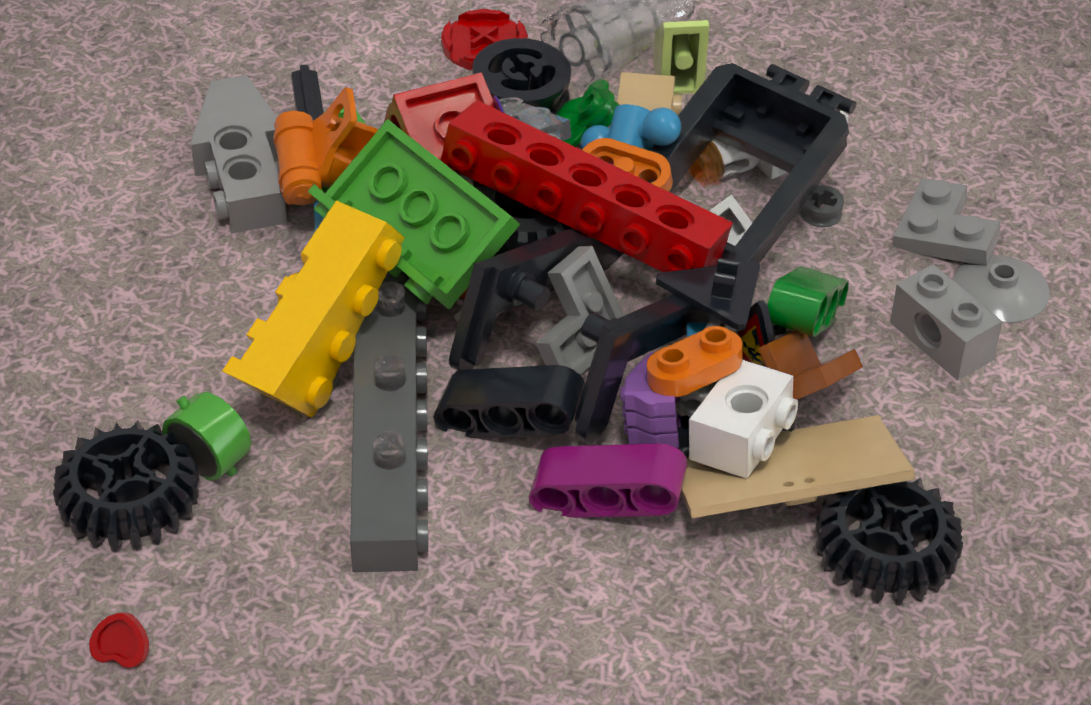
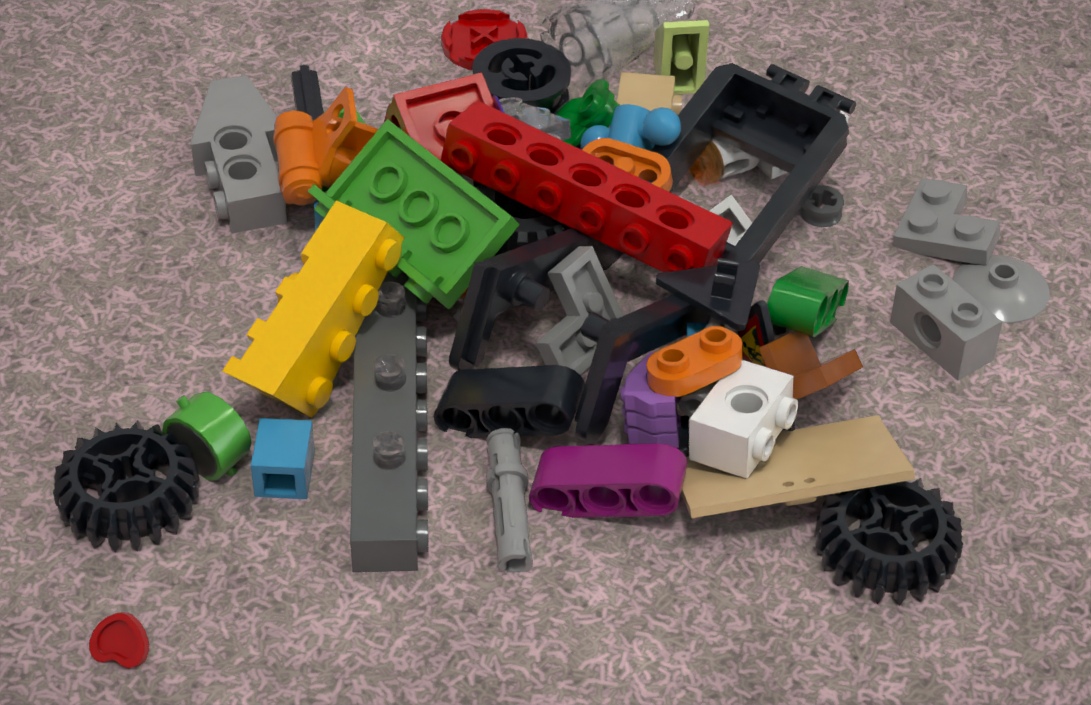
(283, 458): none -> dark azure brick
(507, 483): none -> light grey pin

